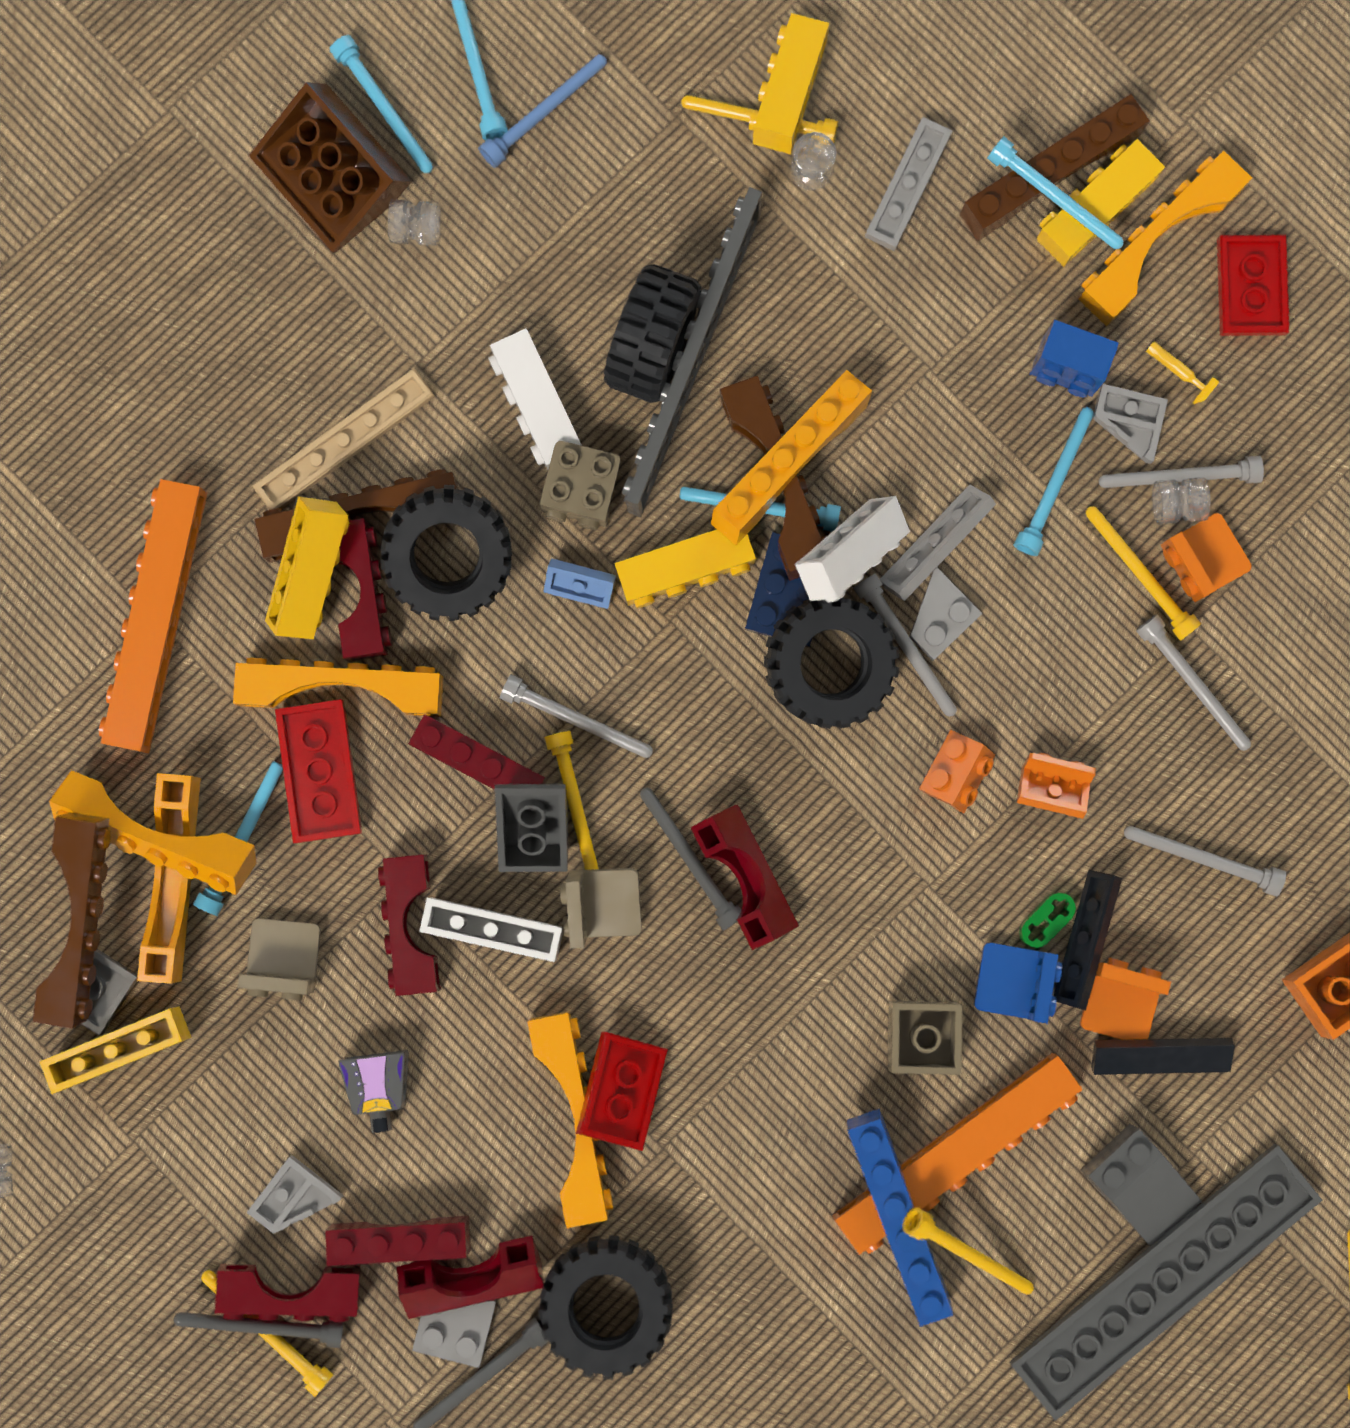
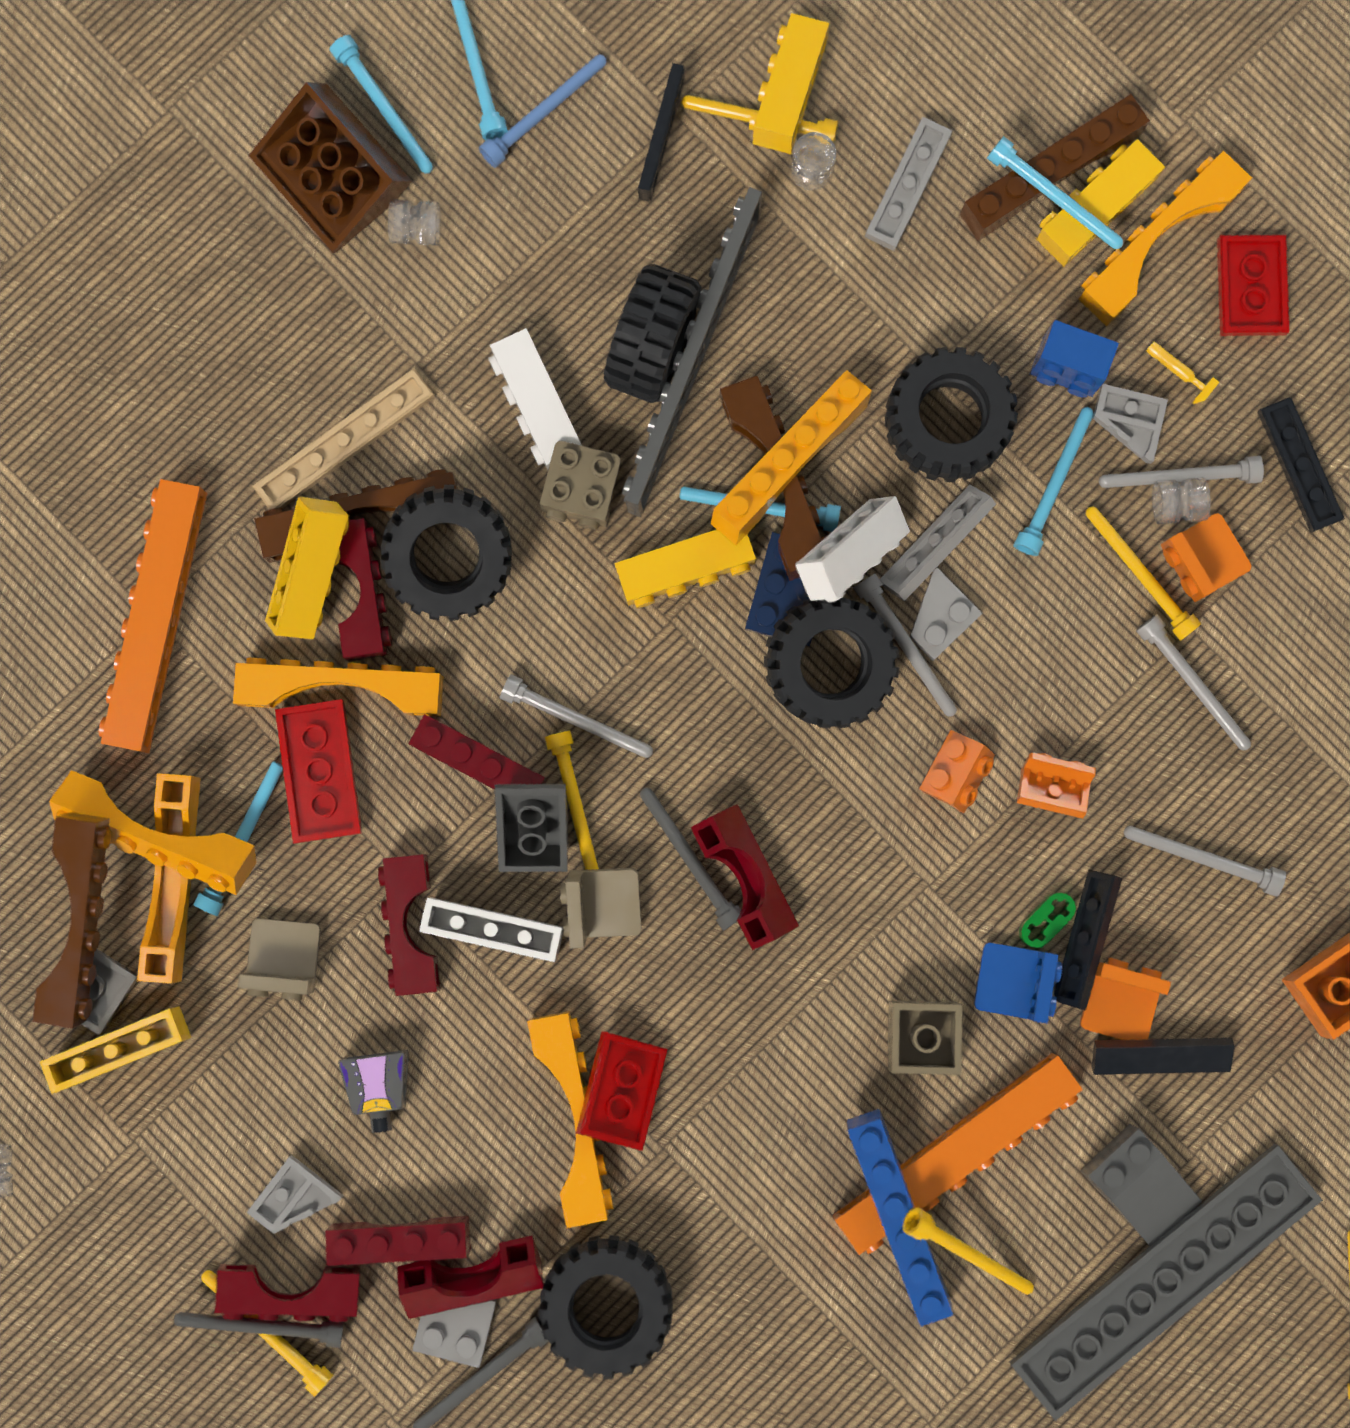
(579, 583): medium blue plate -> none
(661, 132): none -> black tile
(970, 376): none -> black tyre
(1300, 465): none -> black tile

